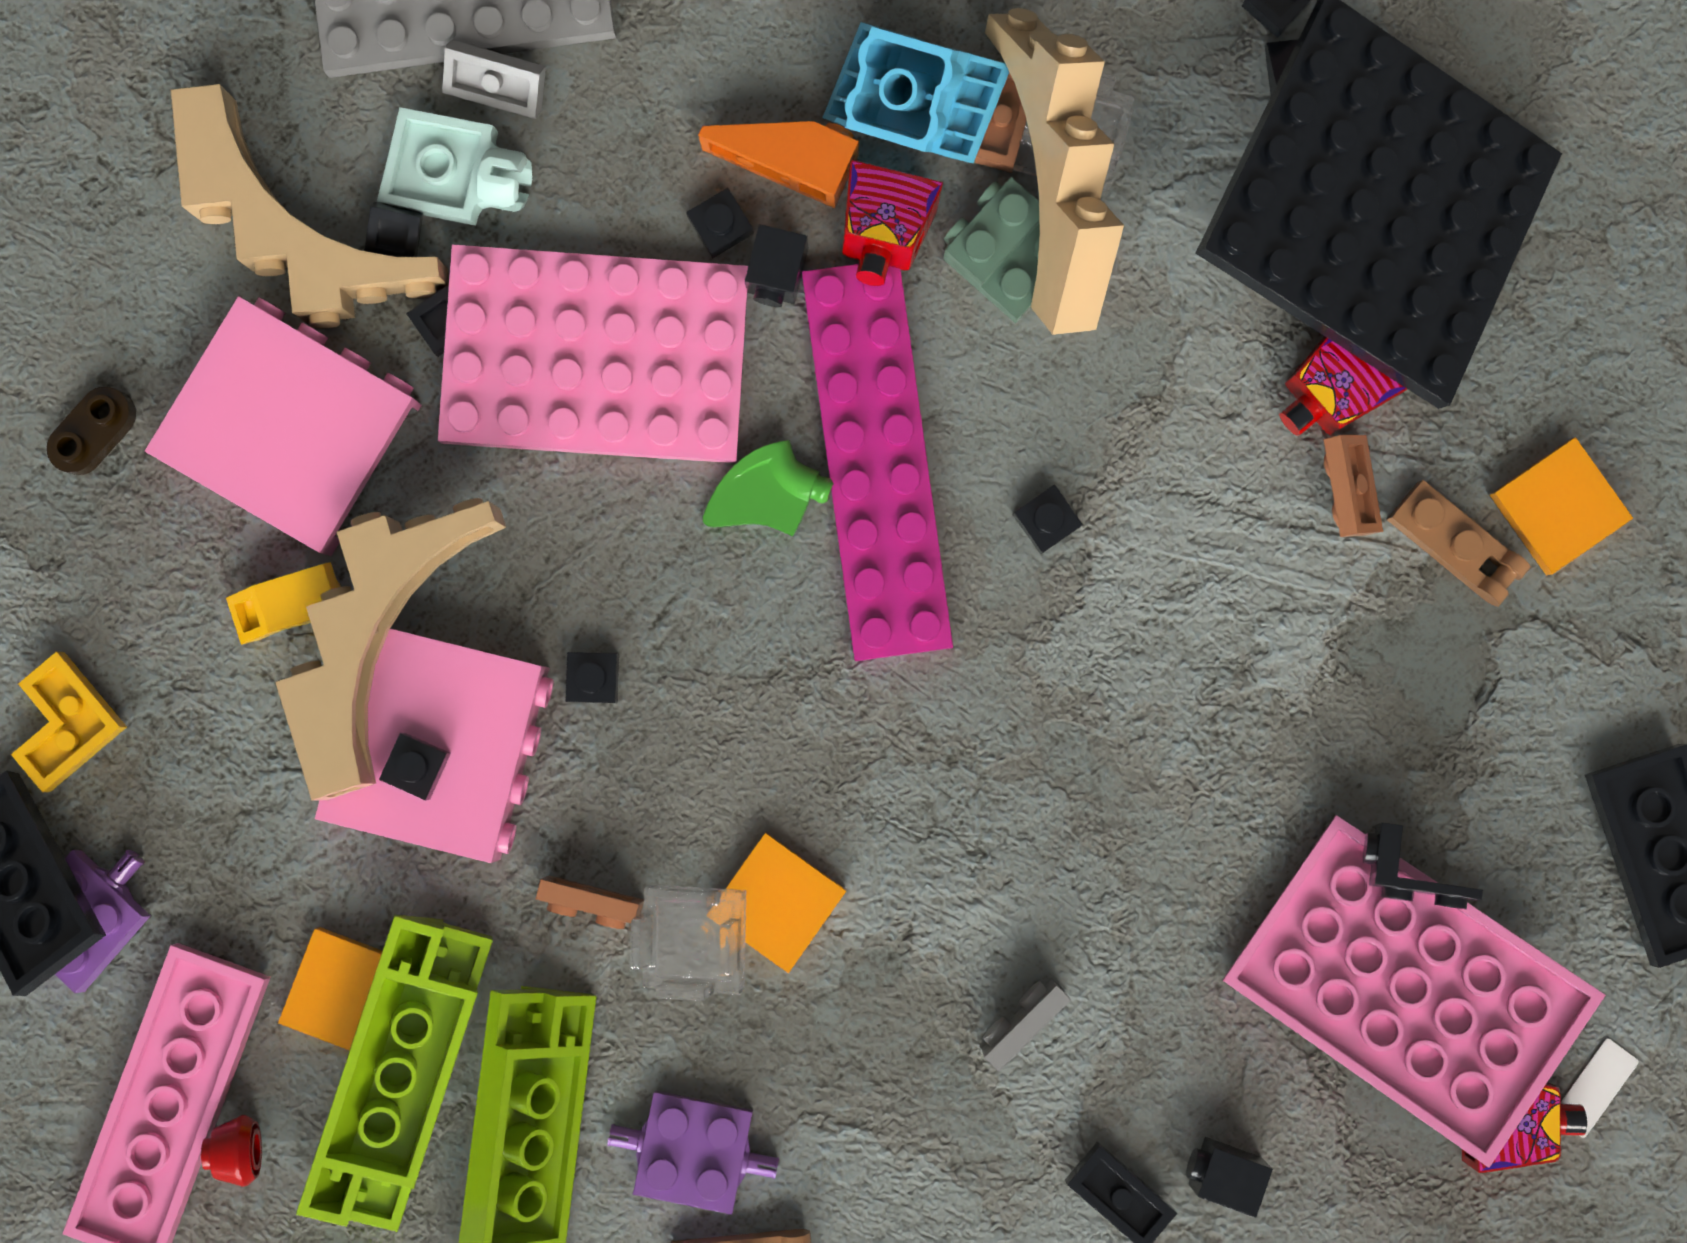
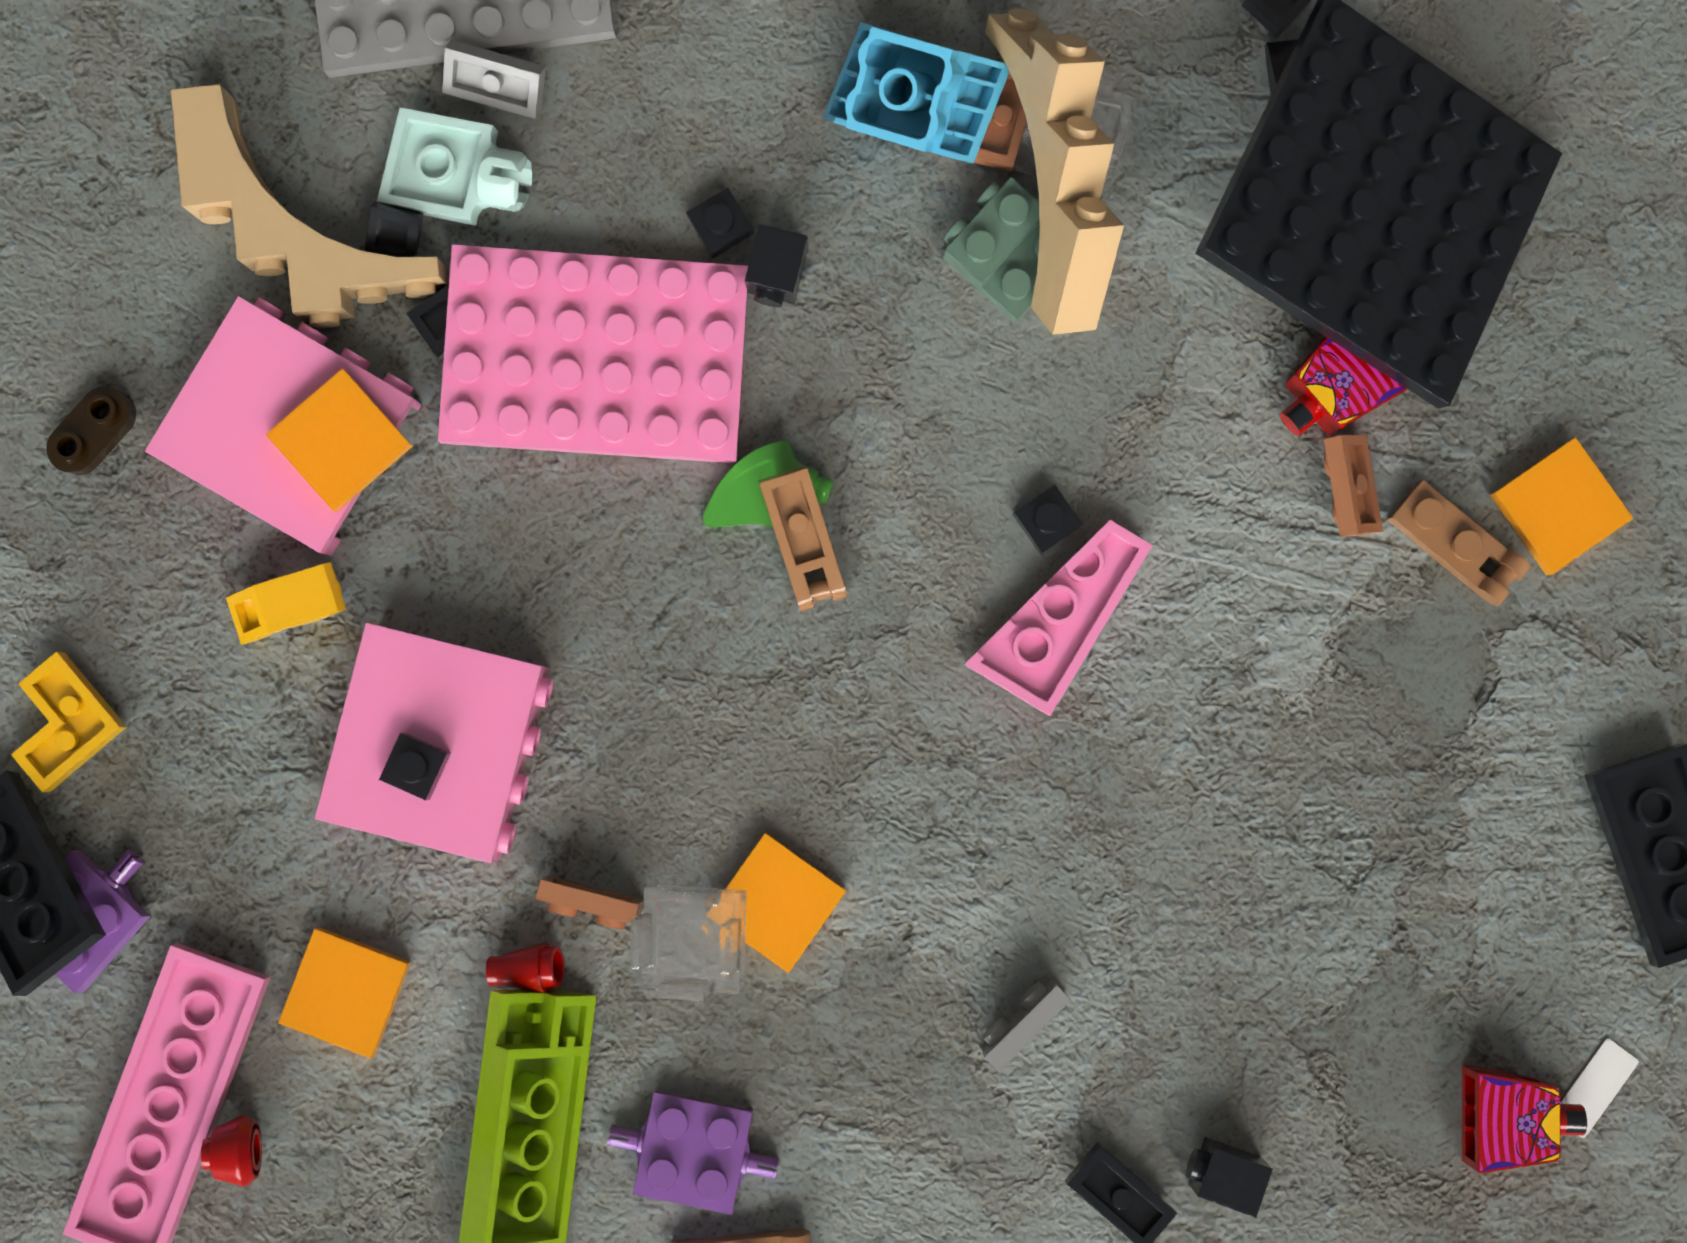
(339, 440): none -> light orange tile
(386, 565): tan arch -> none
(395, 1073): lime slope -> none
(529, 968): none -> red cone
(592, 677): black plate -> none
(793, 154): orange slope -> none
(802, 536): none -> medium nougat plate
(877, 464): dark pink plate -> none
(886, 219): torso -> none
(1056, 628): none -> bright pink wing
(1383, 853): black bracket -> none
(1414, 994): bright pink plate -> none

